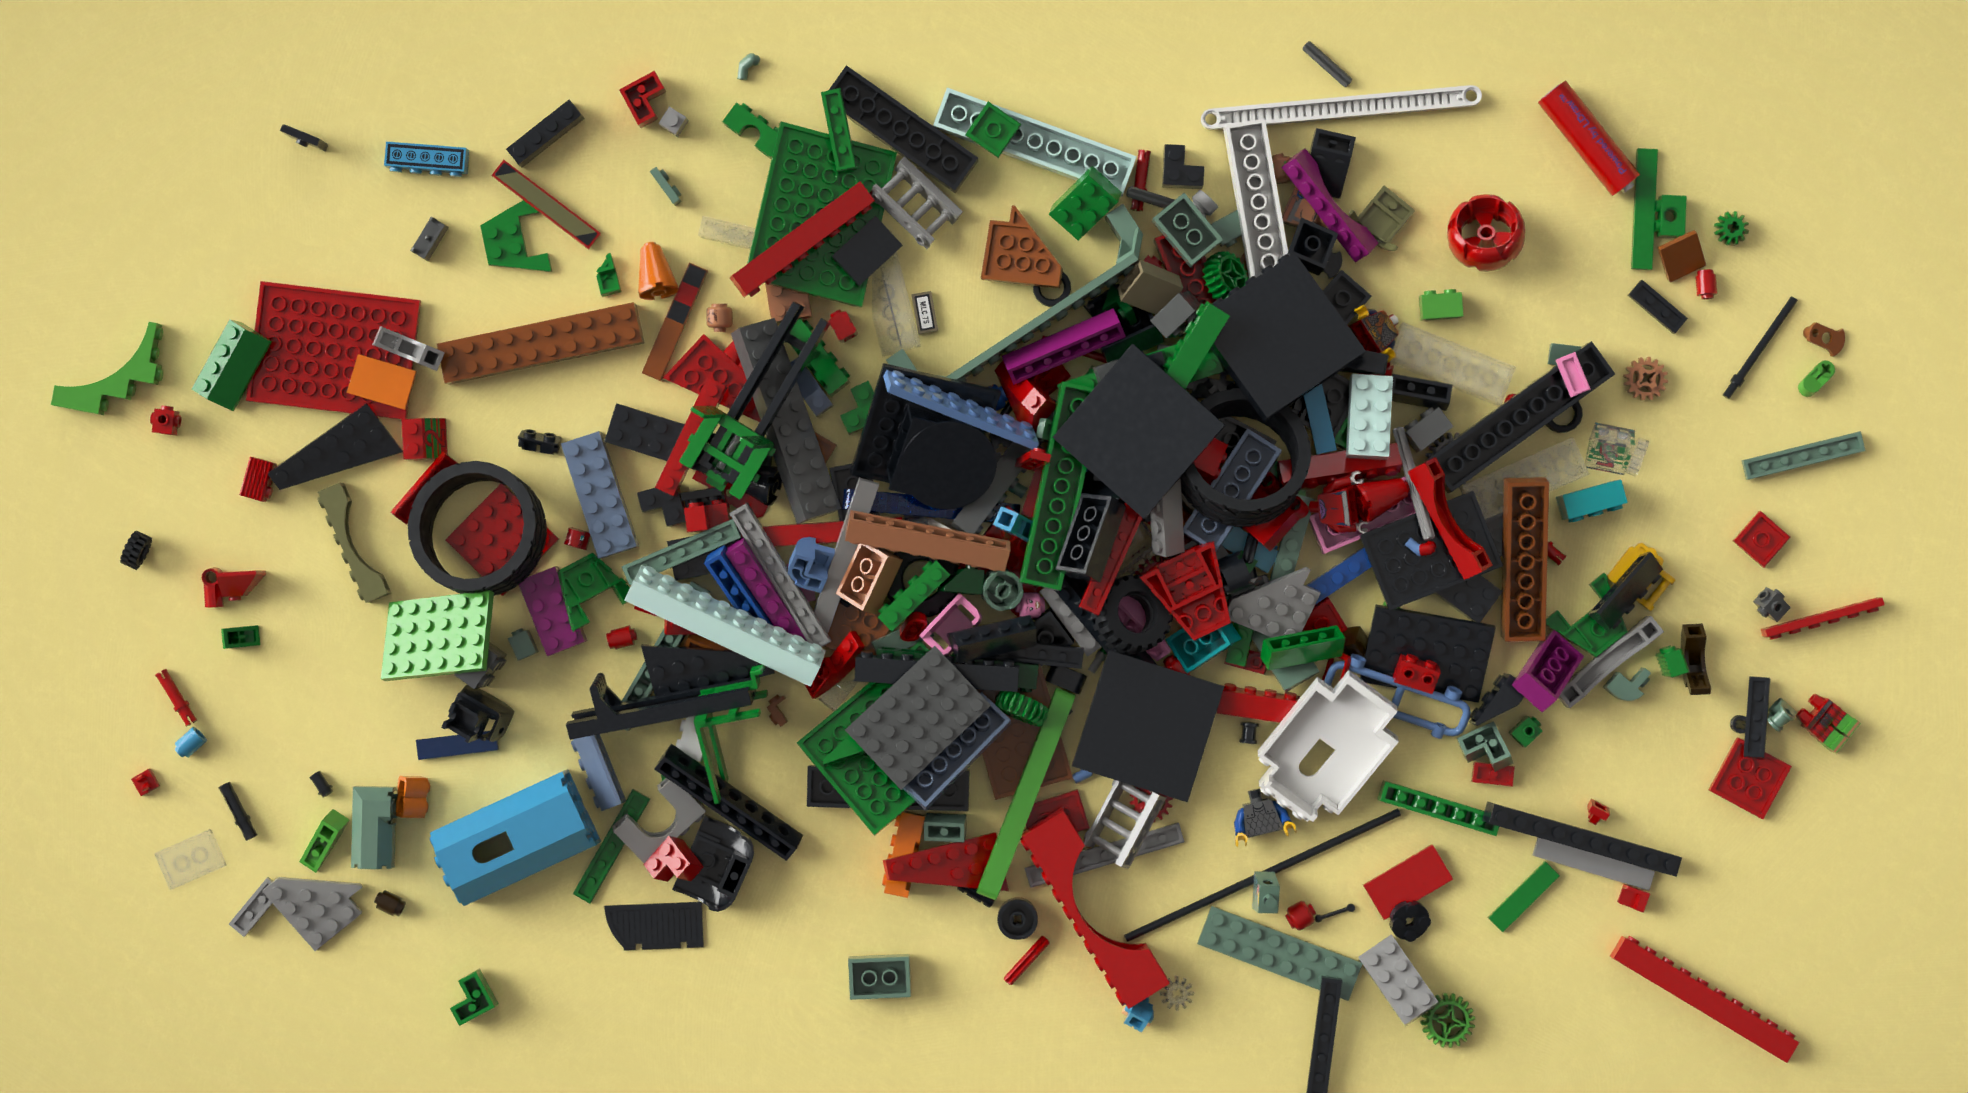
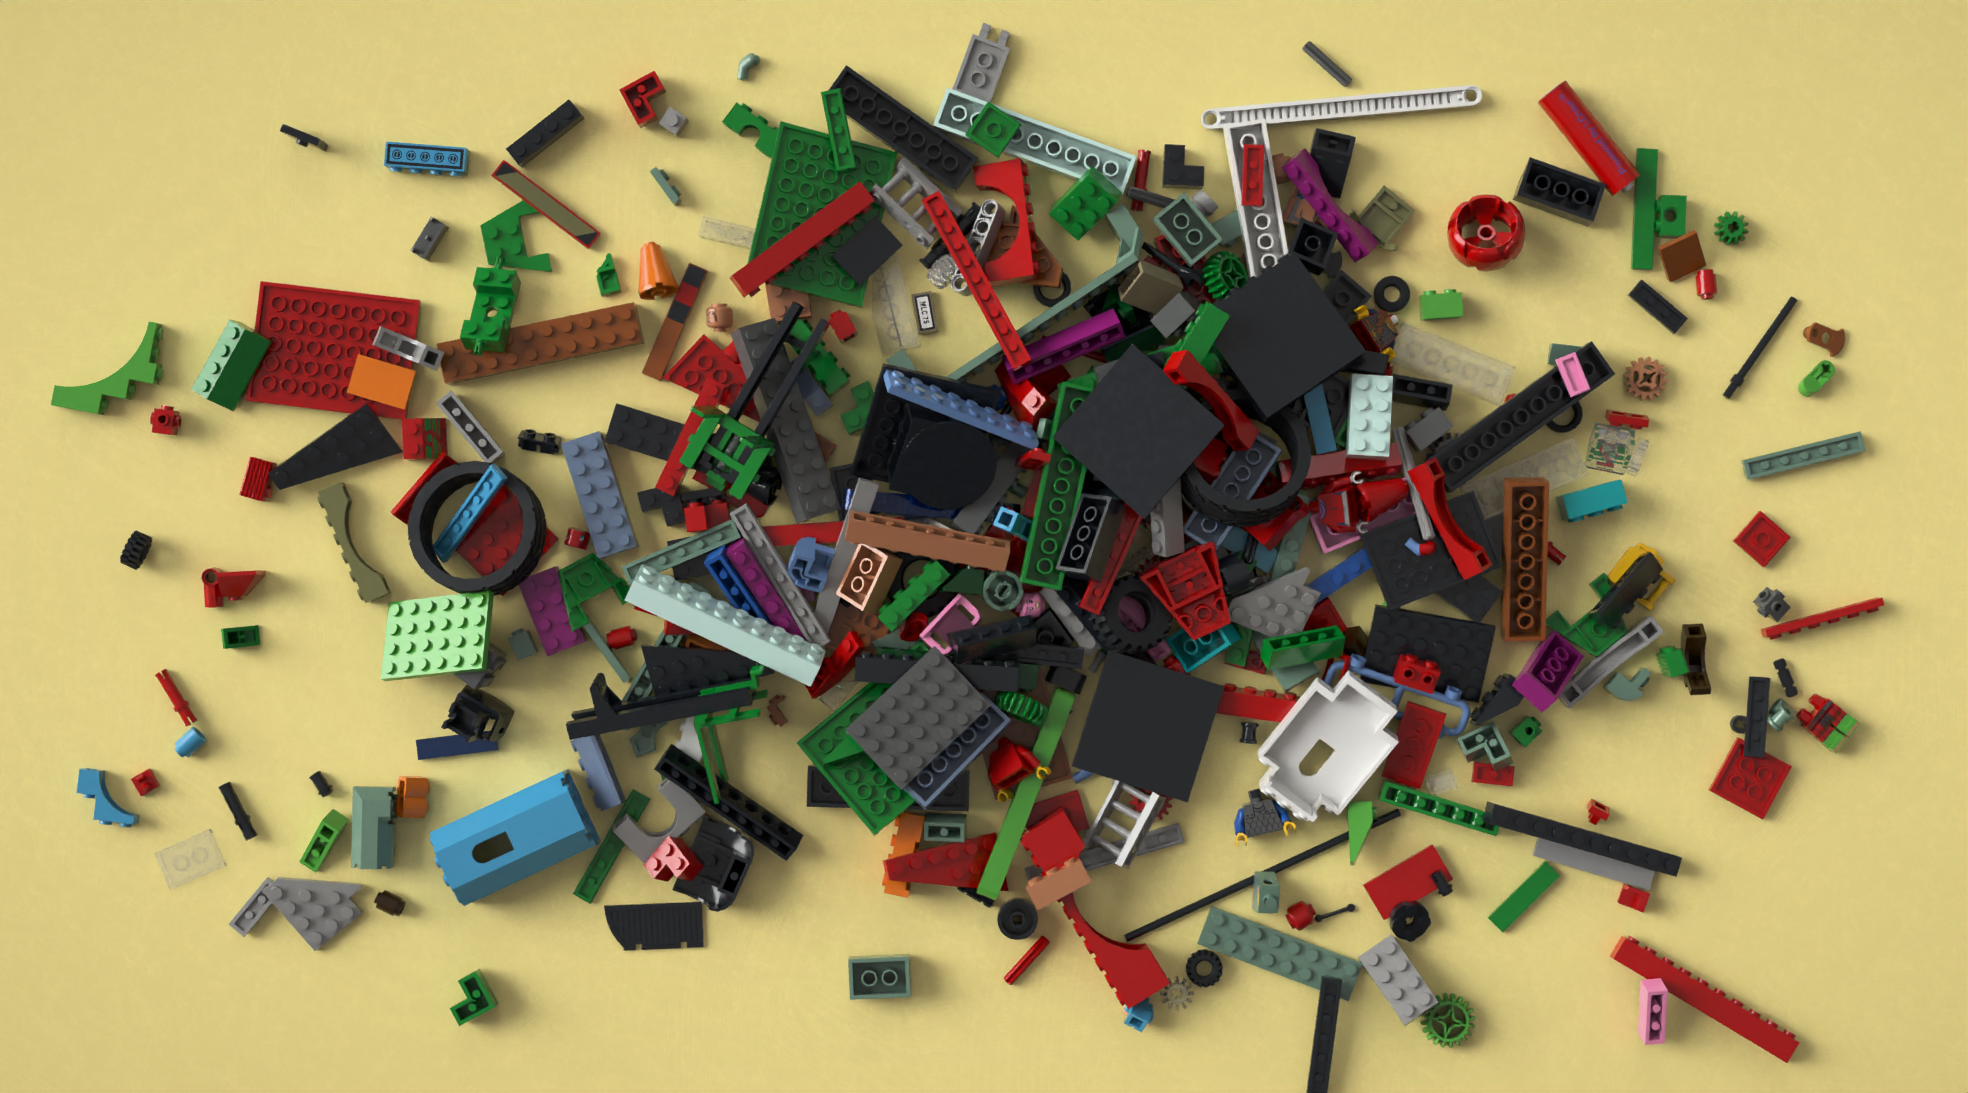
(92, 783): none -> dark azure arch
(469, 512): none -> dark azure tile
(470, 428): none -> light grey brick
(497, 291): none -> green brick
(607, 652): none -> sand green tile
(644, 740): none -> sand green tile
(942, 271): none -> clear gear
(965, 223): none -> black piece
(977, 238): none -> light grey beam
(977, 281): none -> red plate
(982, 65): none -> light grey tile
(1012, 765): none -> red torso
(1019, 261): none -> red arch
(1058, 883): none -> nougat brick
(1185, 273): none -> black piece
(1187, 371): none -> red arch
(1210, 979): none -> black tyre
(1252, 175): none -> red plate
(1360, 824): none -> bright green slope
(1396, 282): none -> black tyre
(1417, 740): none -> red plate
(1441, 781): none -> clear brick
(1441, 883): none -> black pin
(1559, 192): none -> black slope
(1618, 418): none -> red plate
(1652, 1011): none -> bright pink brick
(1785, 677): none -> black axle

